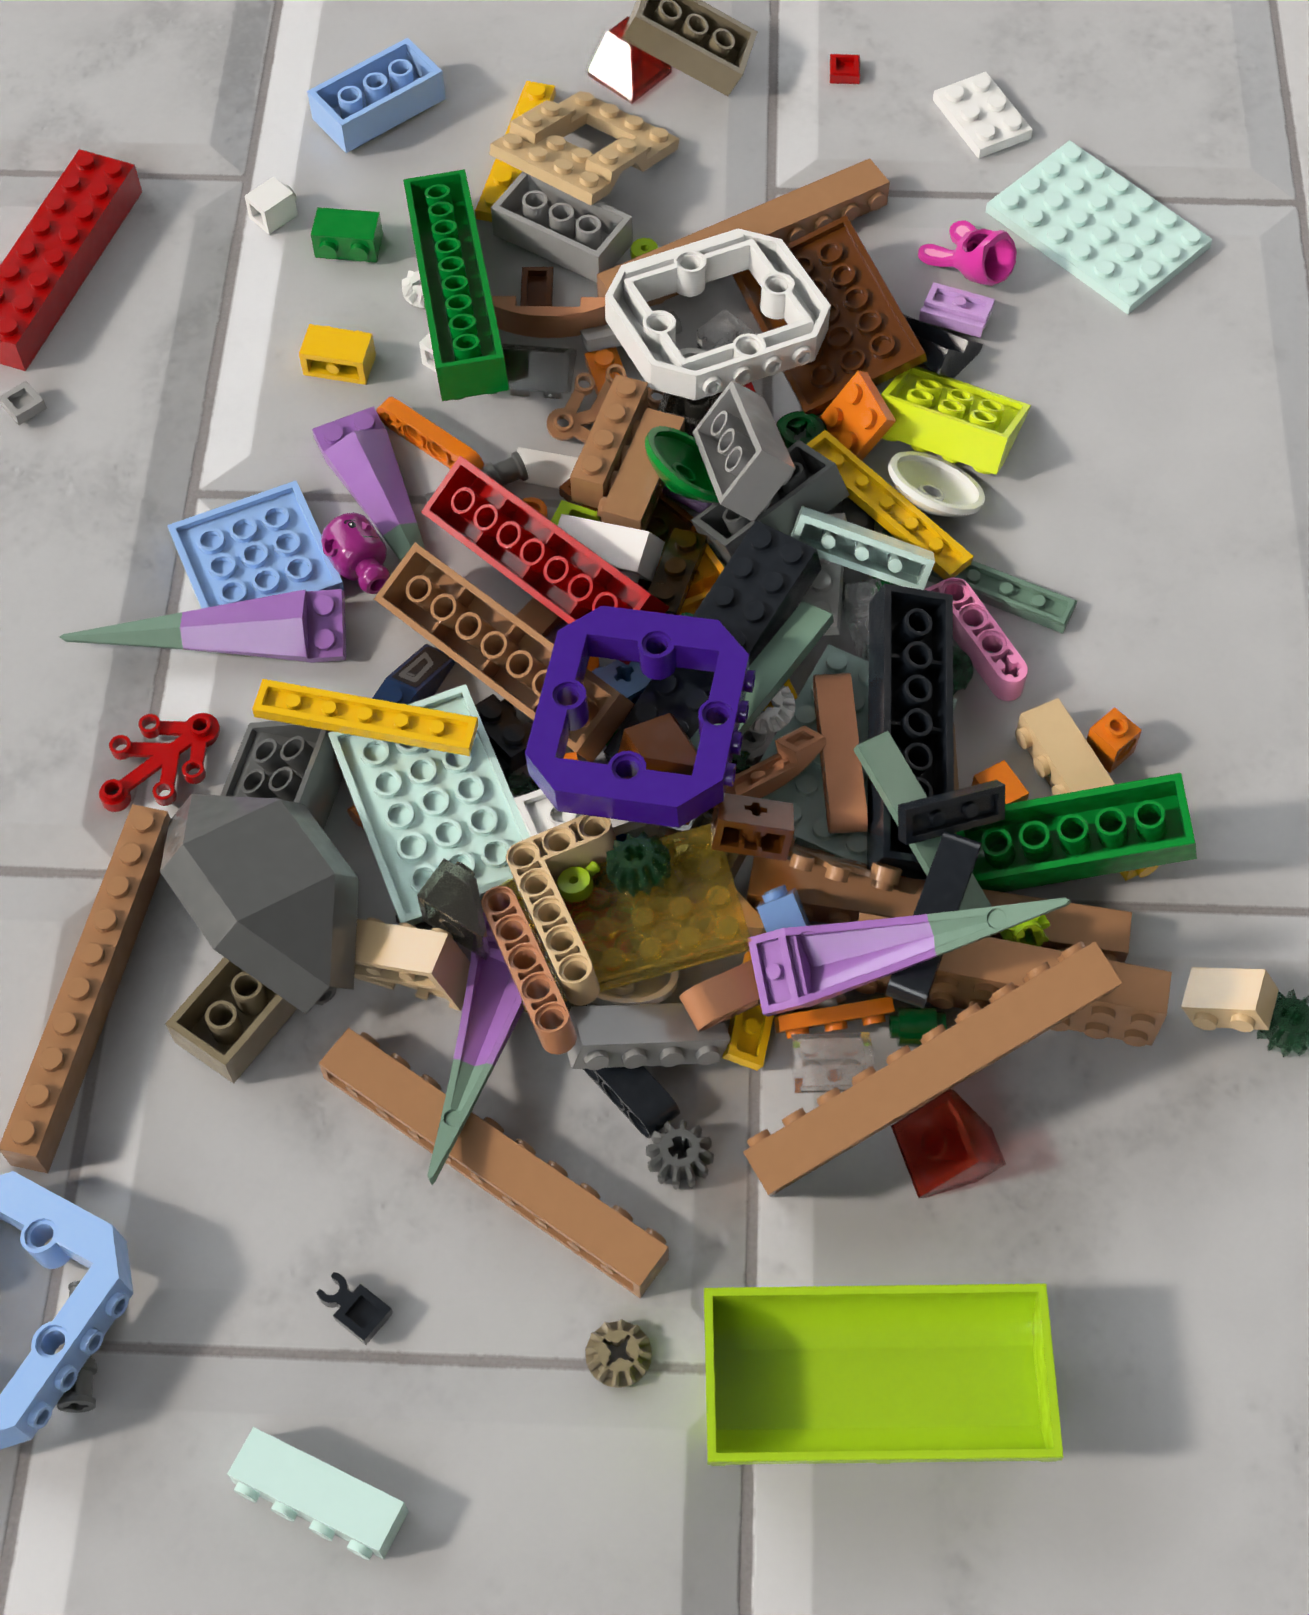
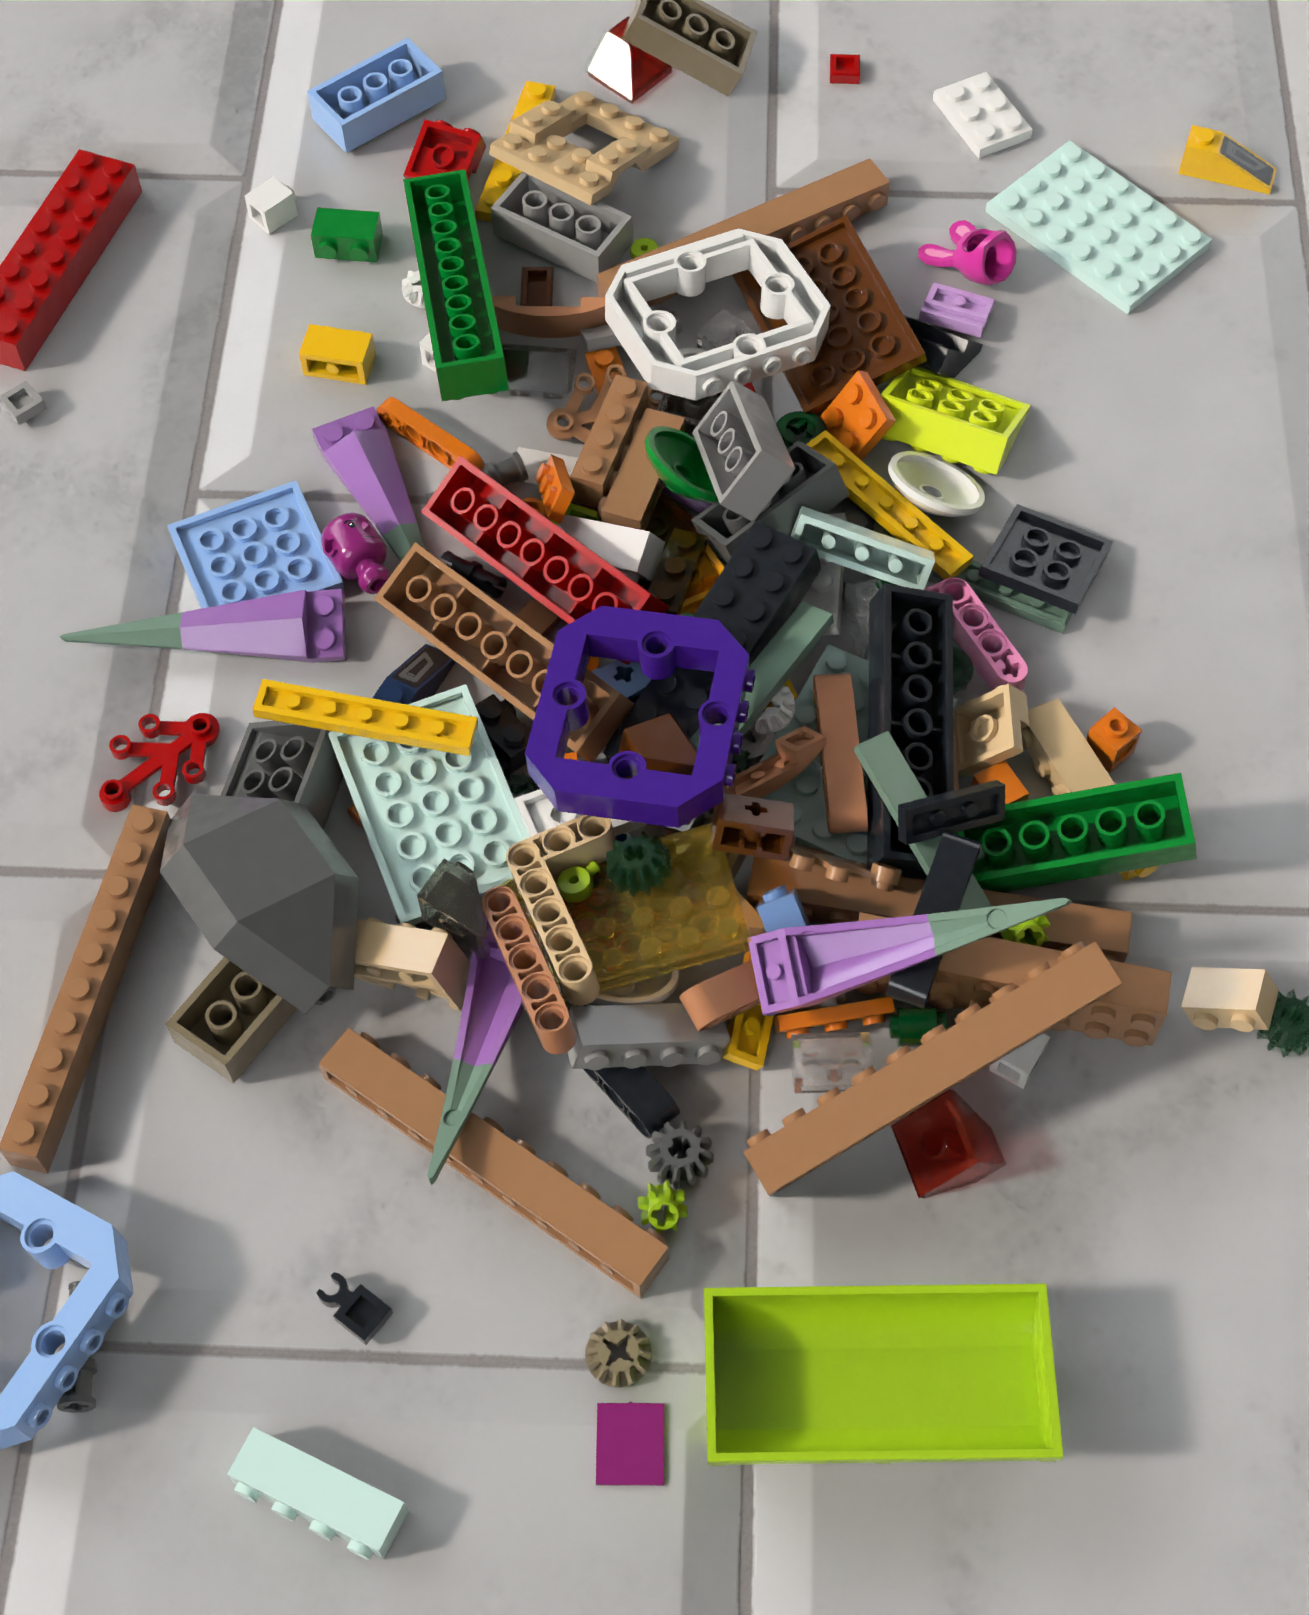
(445, 149): none -> red plate
(476, 575): none -> black pin
(555, 488): none -> orange plate
(630, 1444): none -> magenta window
(673, 1209): none -> lime gear
(989, 728): none -> tan plate
(1021, 1063): none -> white brick
(1045, 558): none -> black plate
(1223, 160): none -> yellow slope

